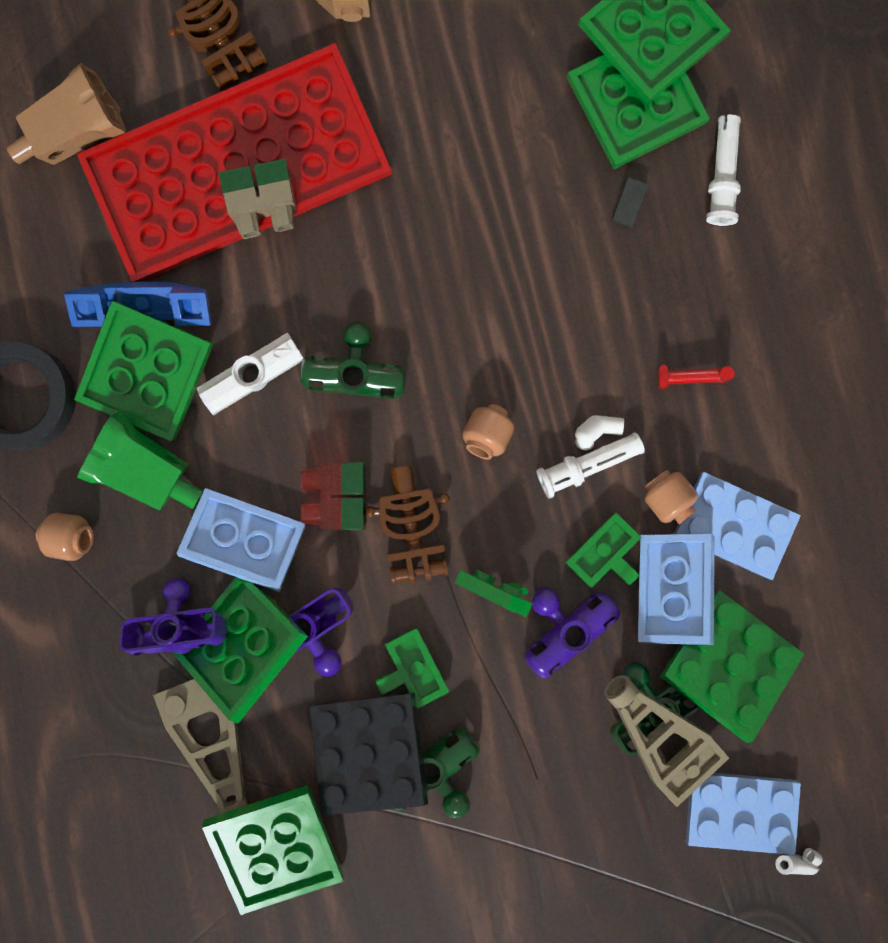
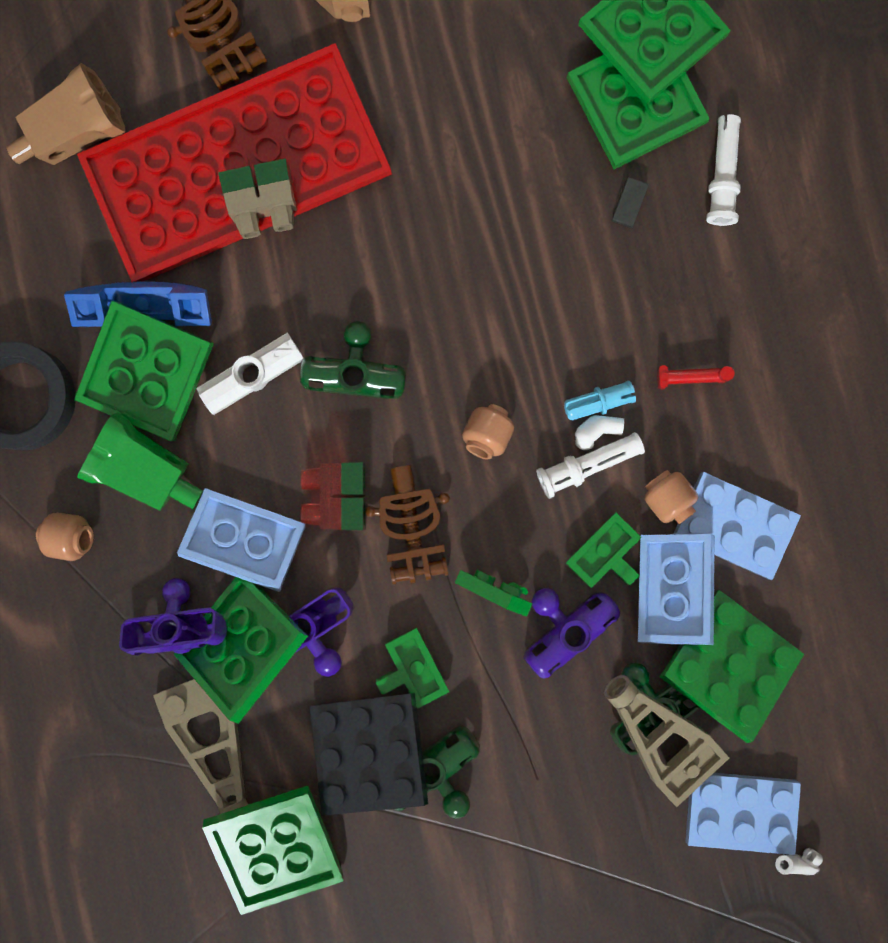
(599, 400): none -> medium azure axle

